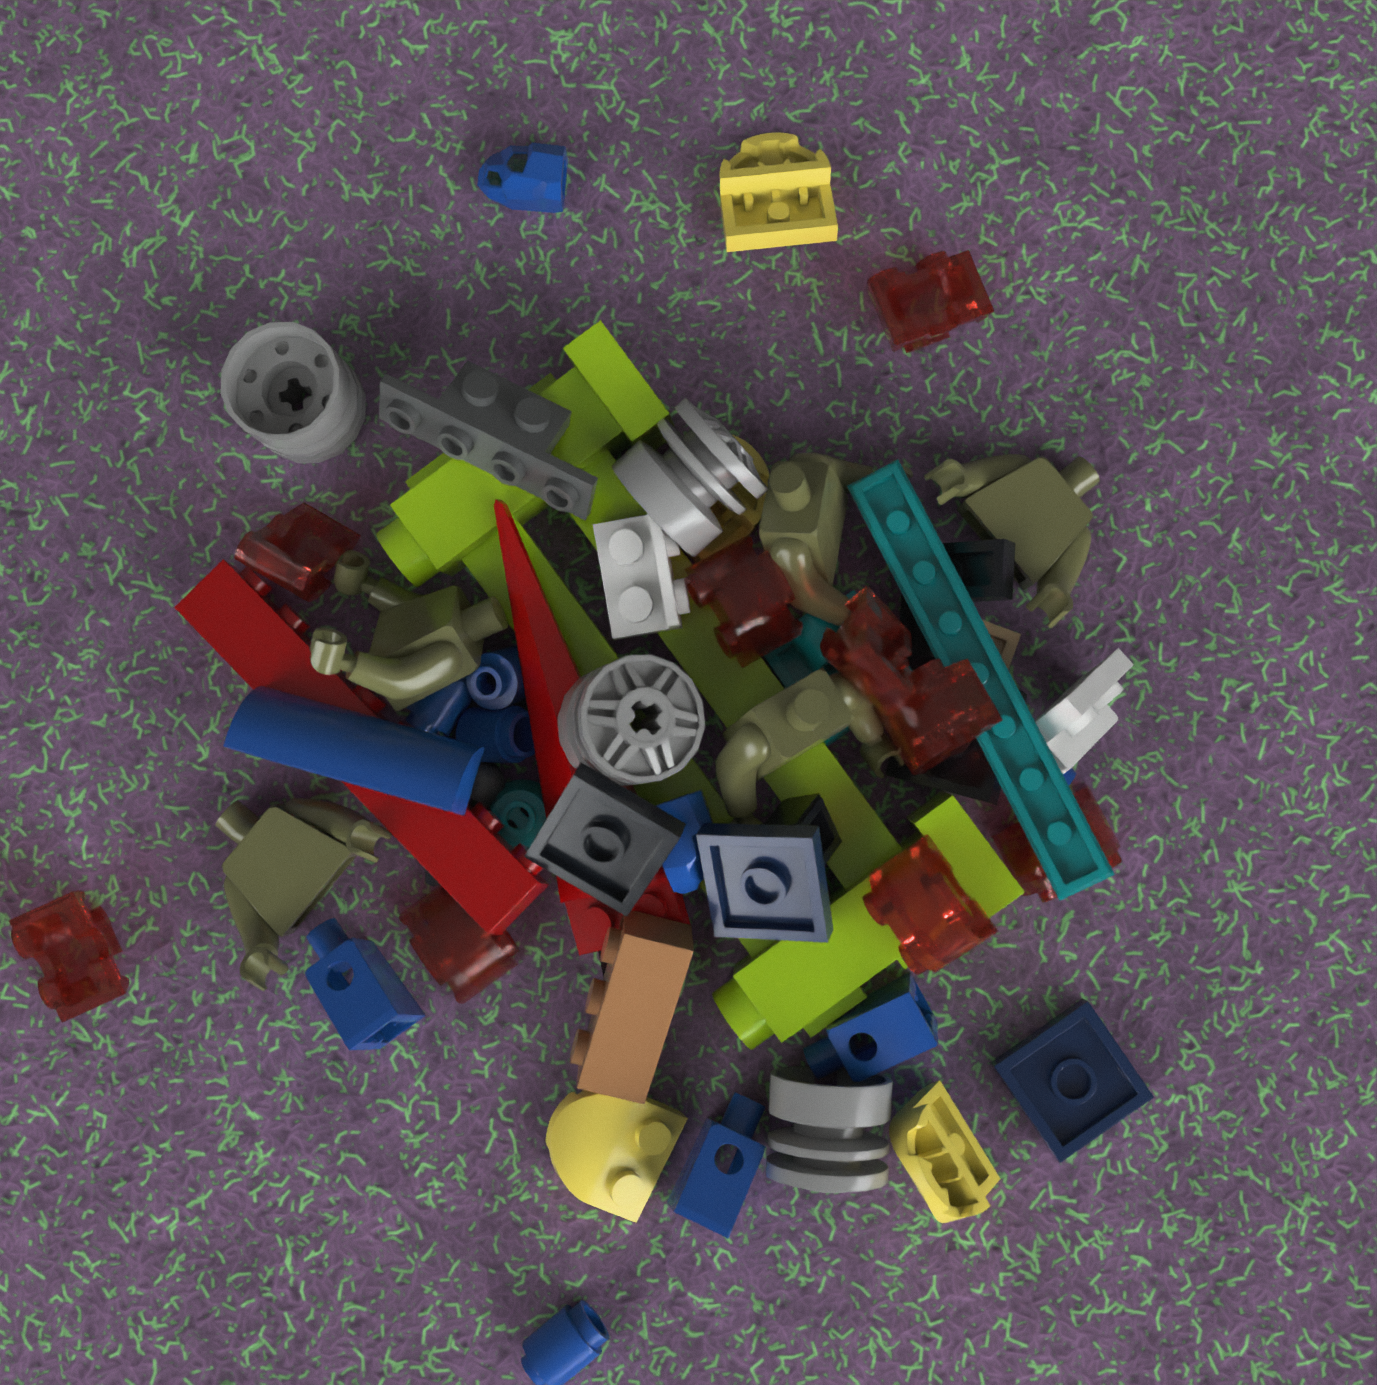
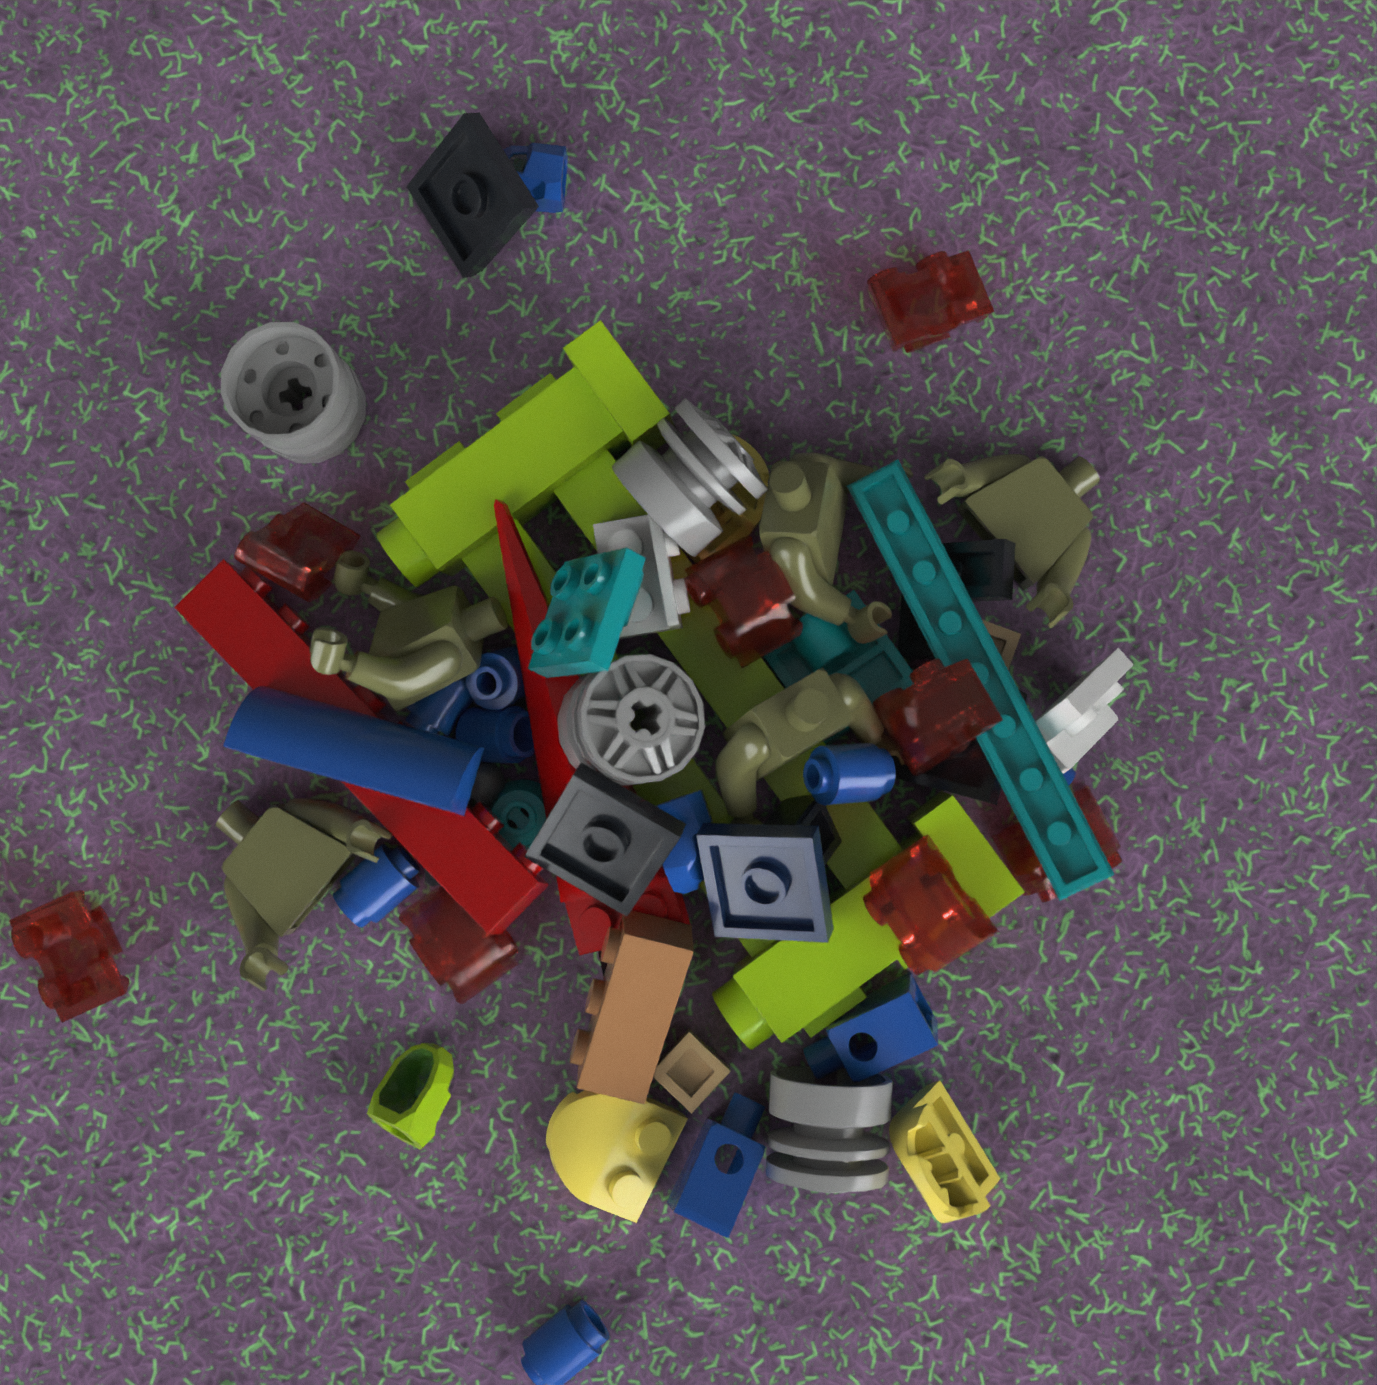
(374, 1004): blue torso -> none
(377, 888): none -> blue brick
(414, 1094): none -> lime rock
(472, 195): none -> black plate
(495, 429): dark grey bracket -> none
(587, 613): none -> teal plate
(690, 1071): none -> tan plate
(776, 195): light yellow slope -> none
(849, 773): none -> blue brick
(872, 652): clear red cylinder -> none
(1072, 1080): dark blue plate -> none

